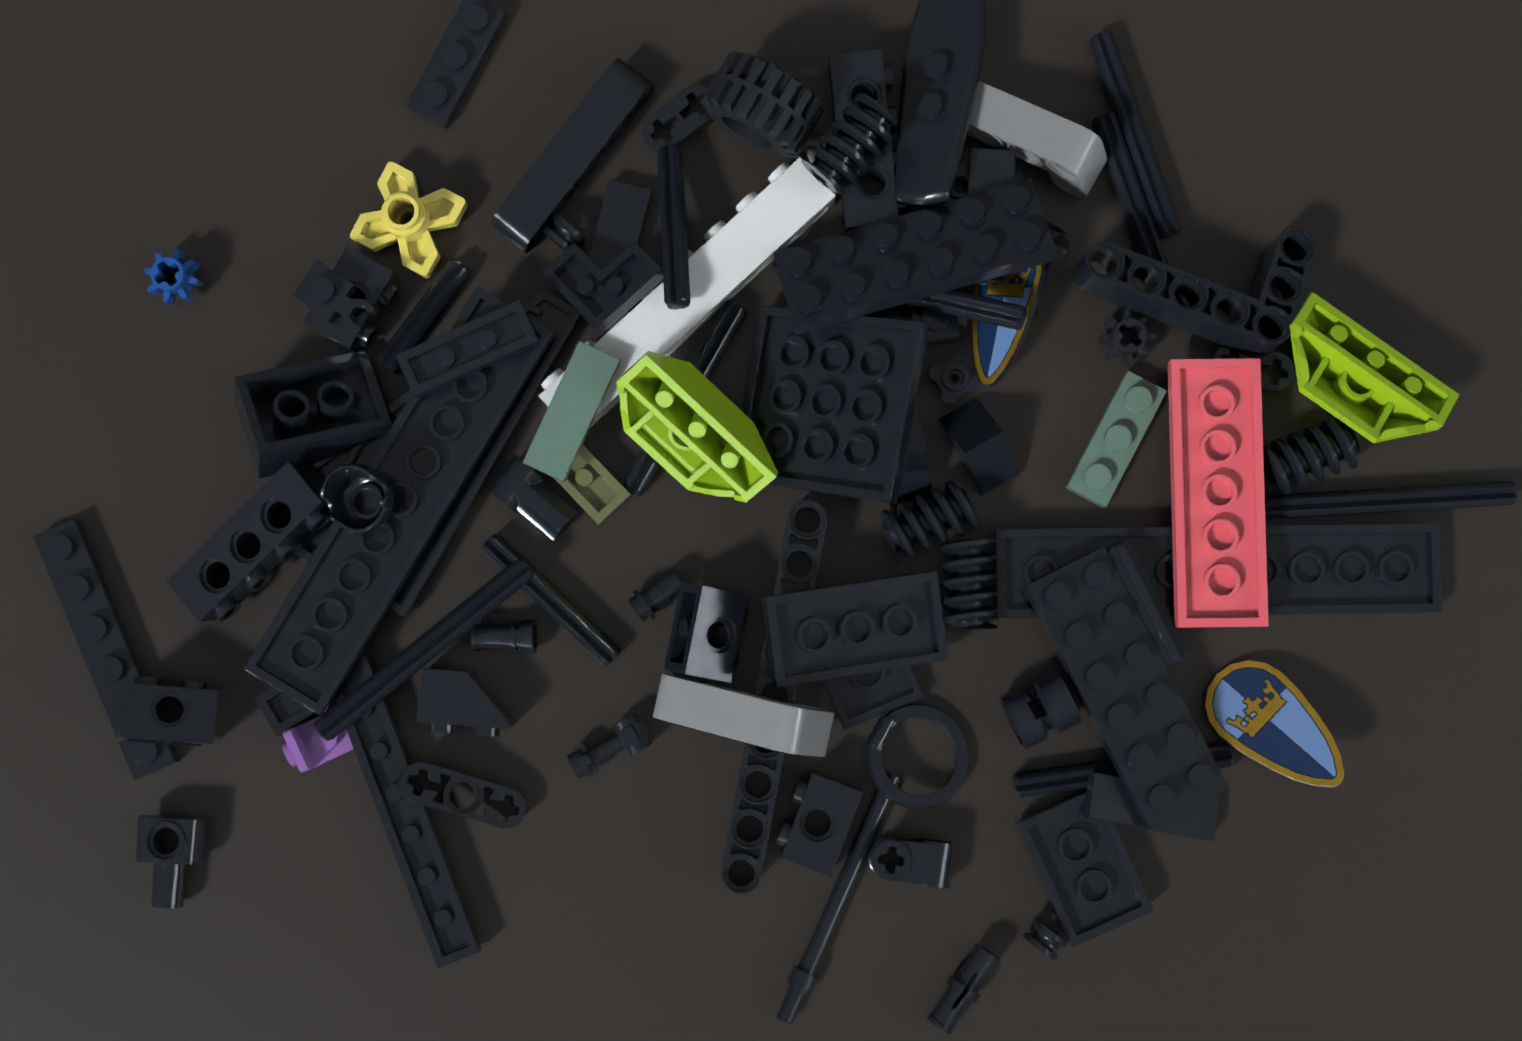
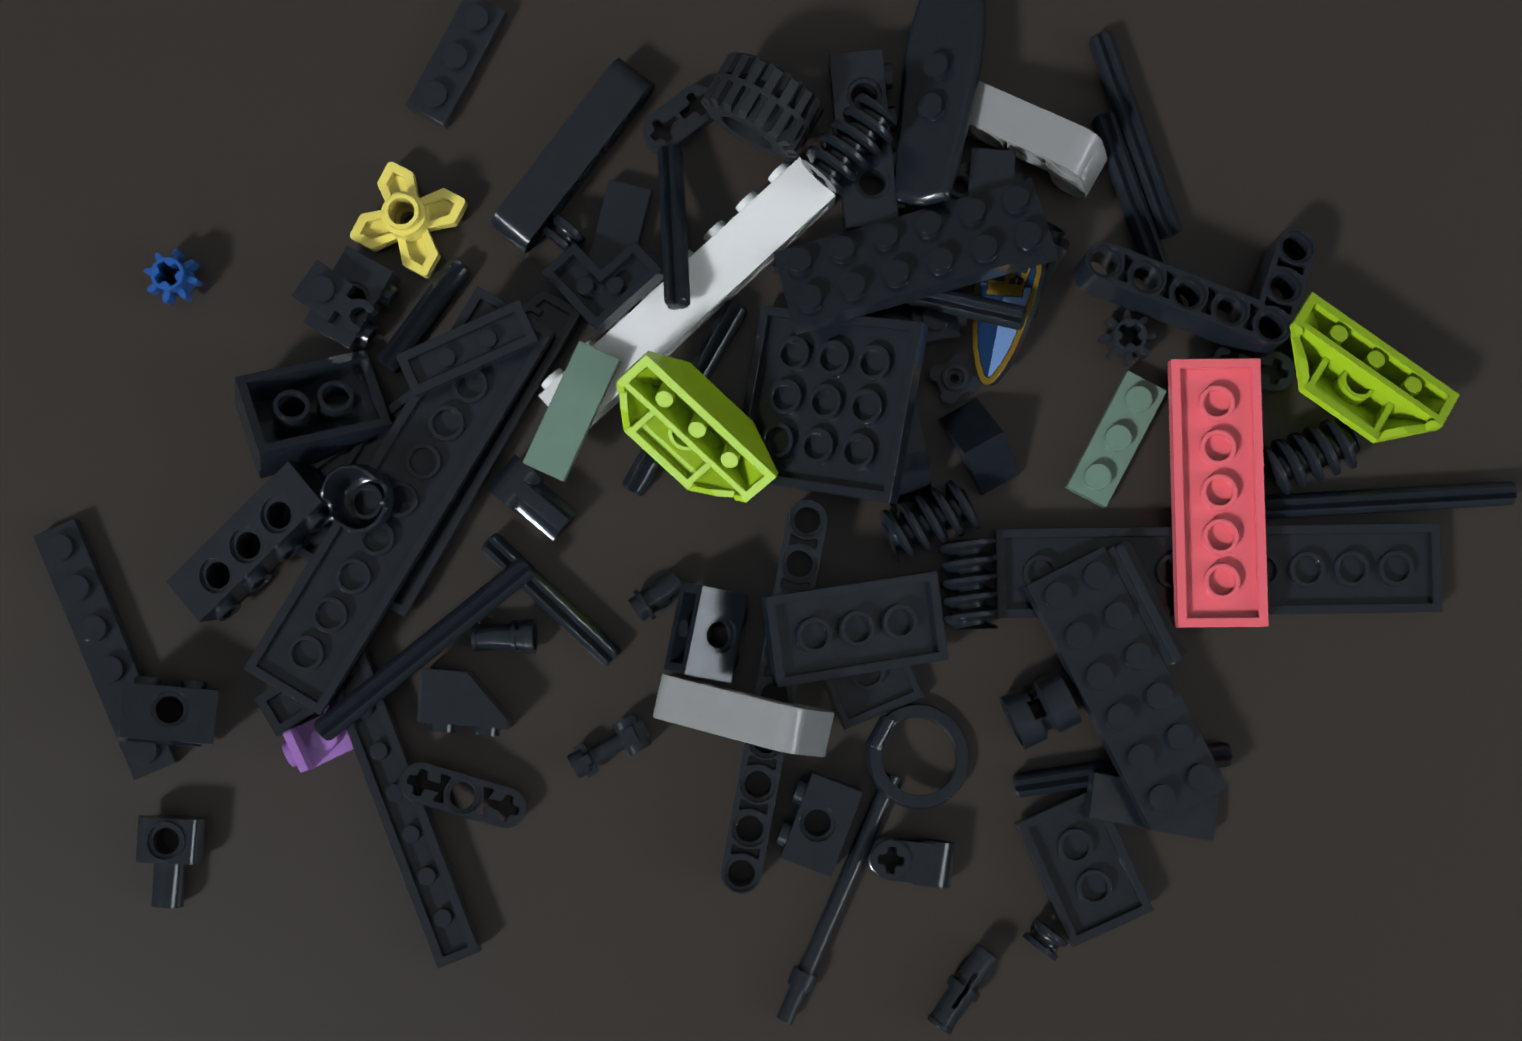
(594, 487): olive plate -> none
(1273, 723): shield -> none

